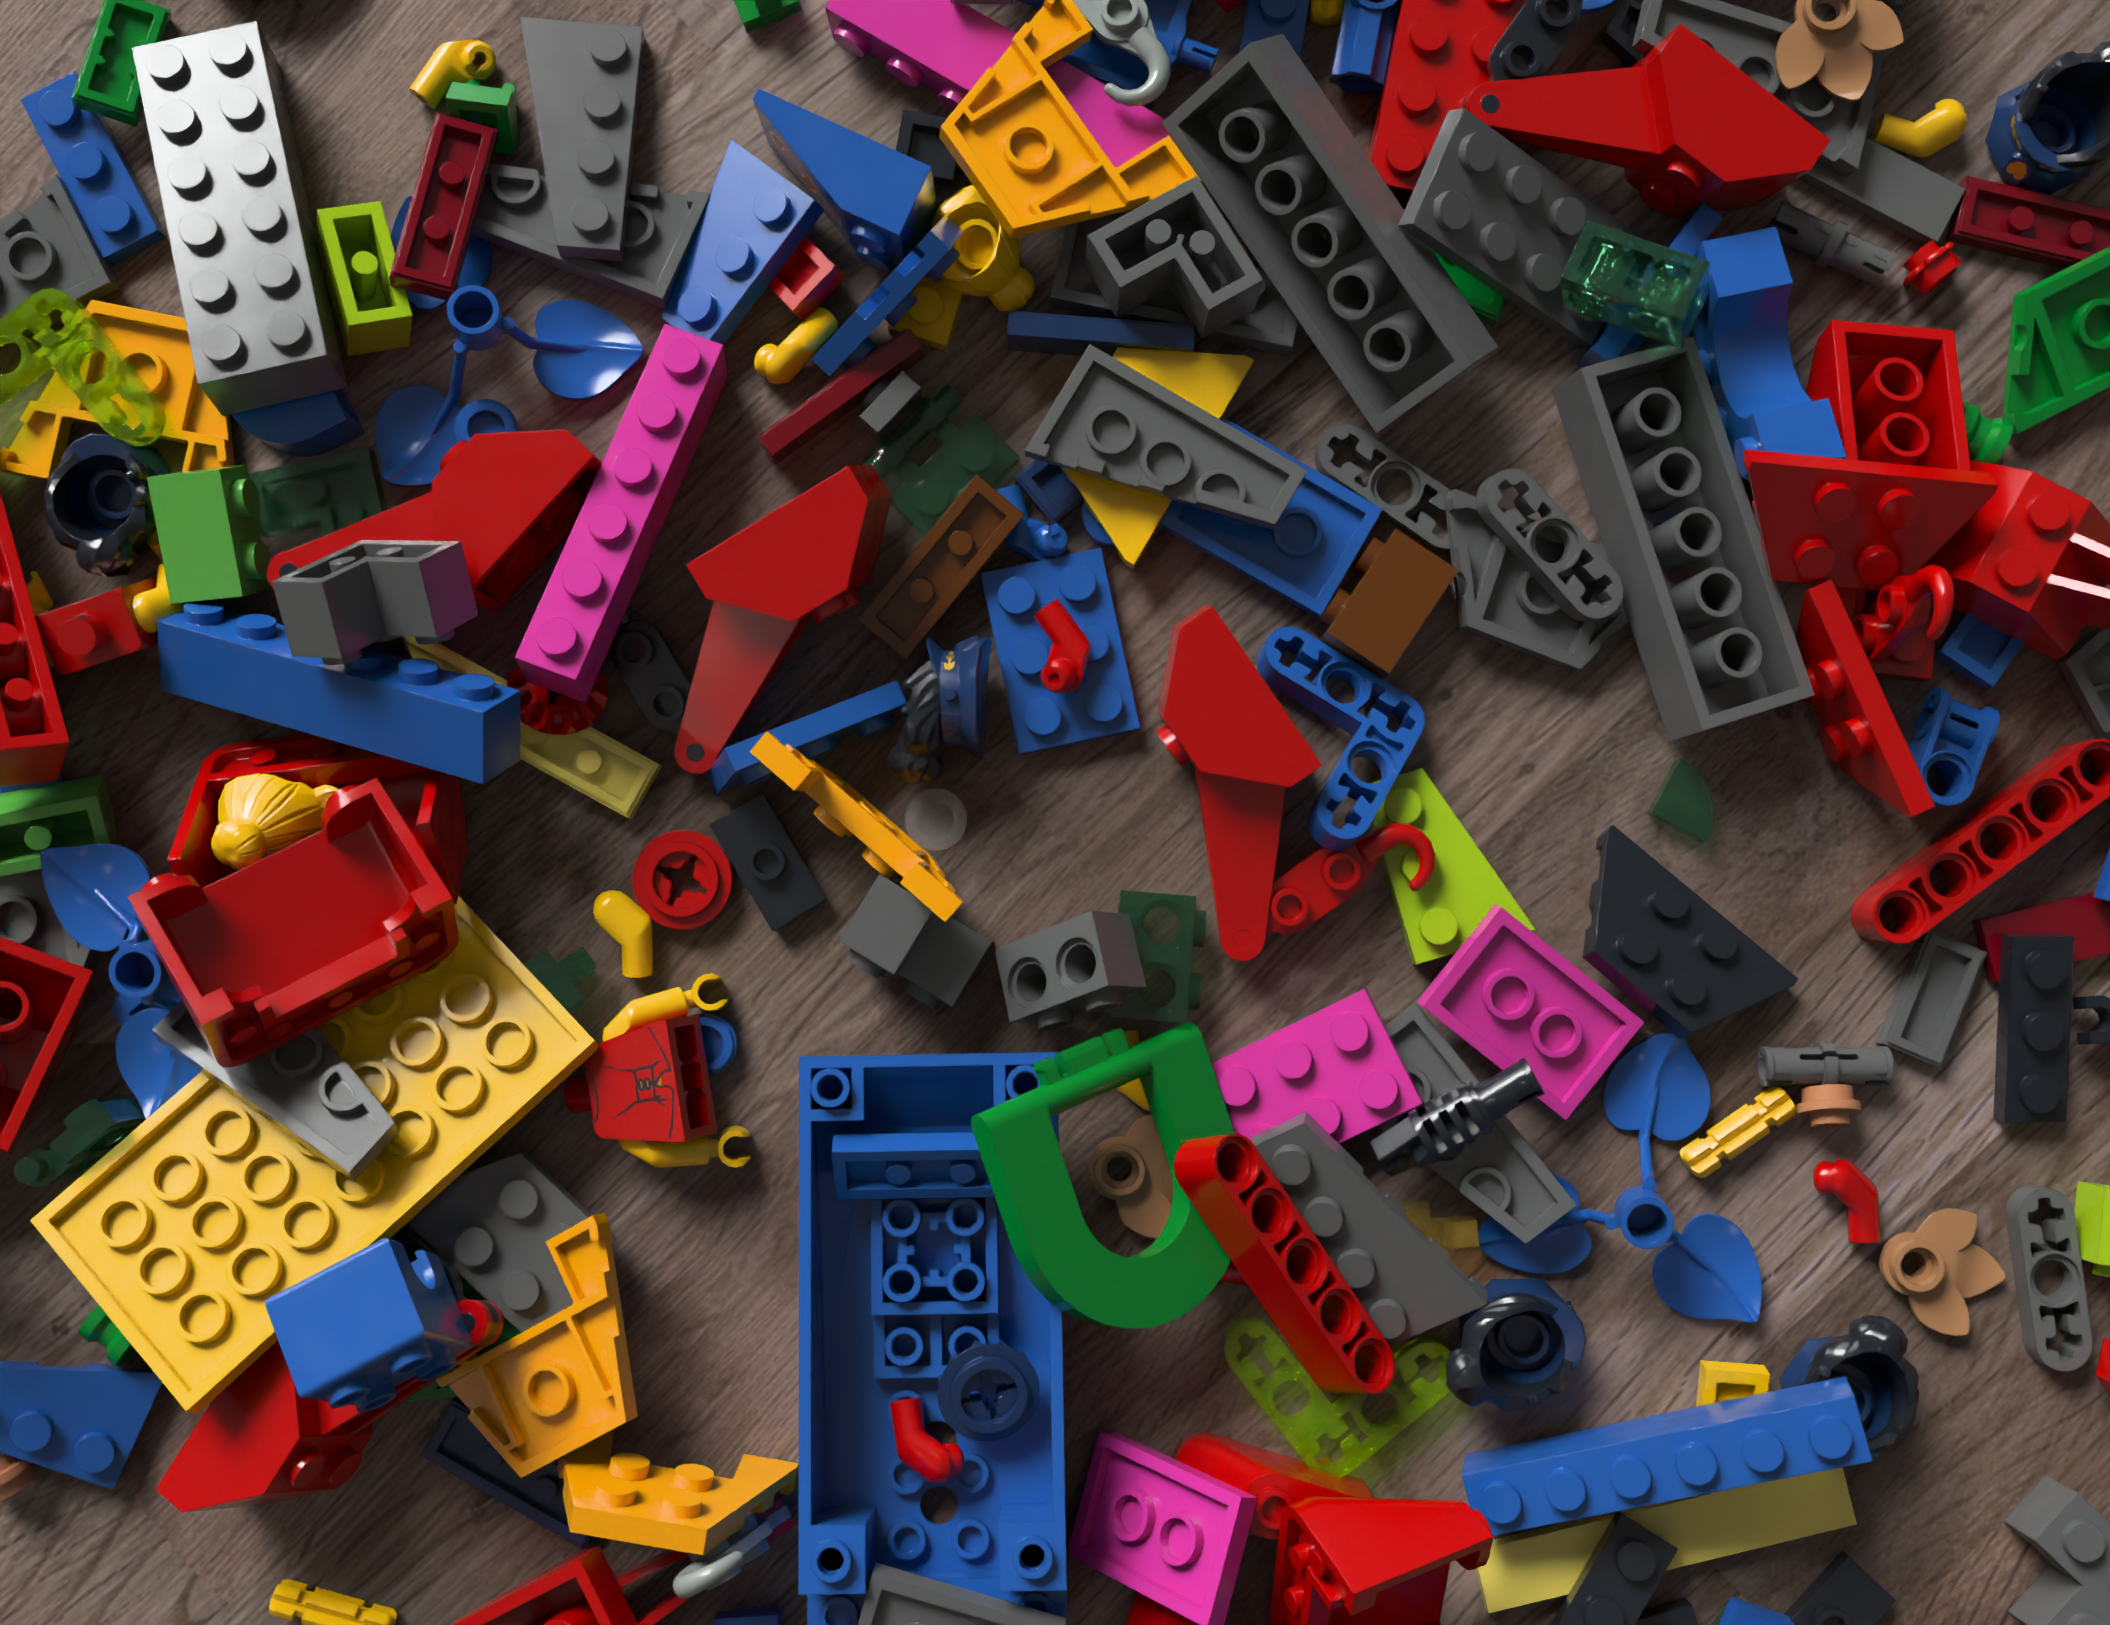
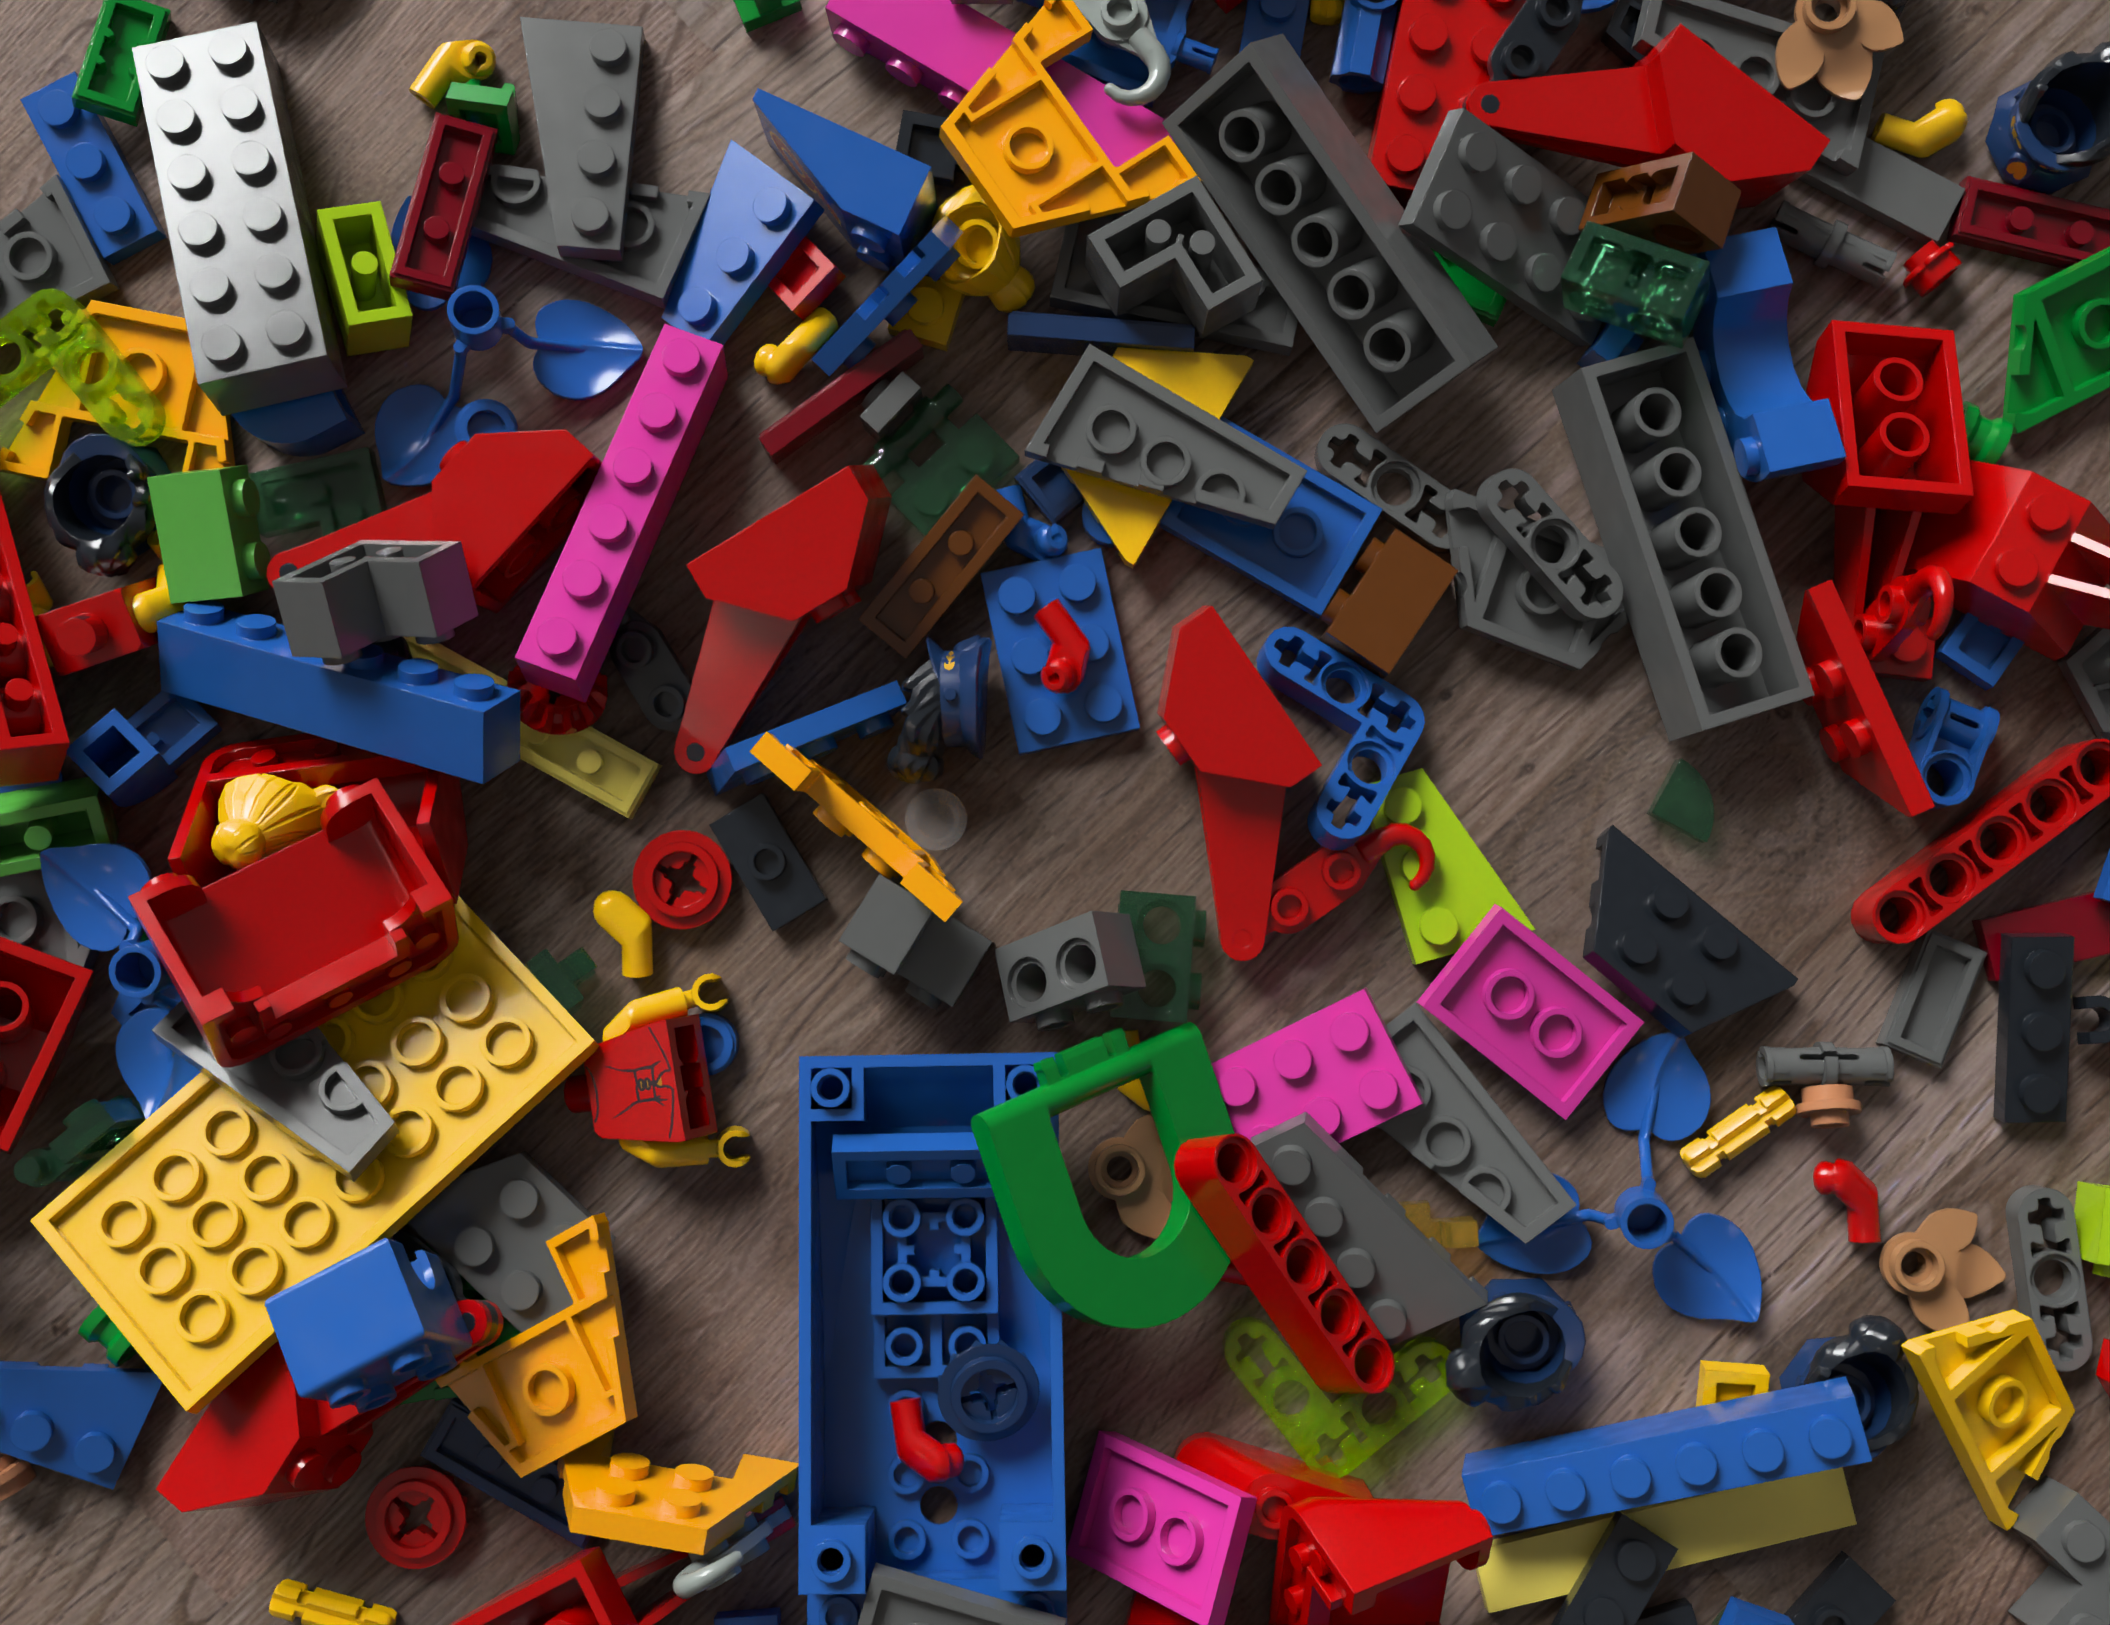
(140, 754): none -> blue brick
(387, 1516): none -> red gear
(1454, 1119): black hinge -> none
(1666, 202): none -> reddish brown brick
(1856, 516): red wing -> none
(1994, 1402): none -> yellow wing

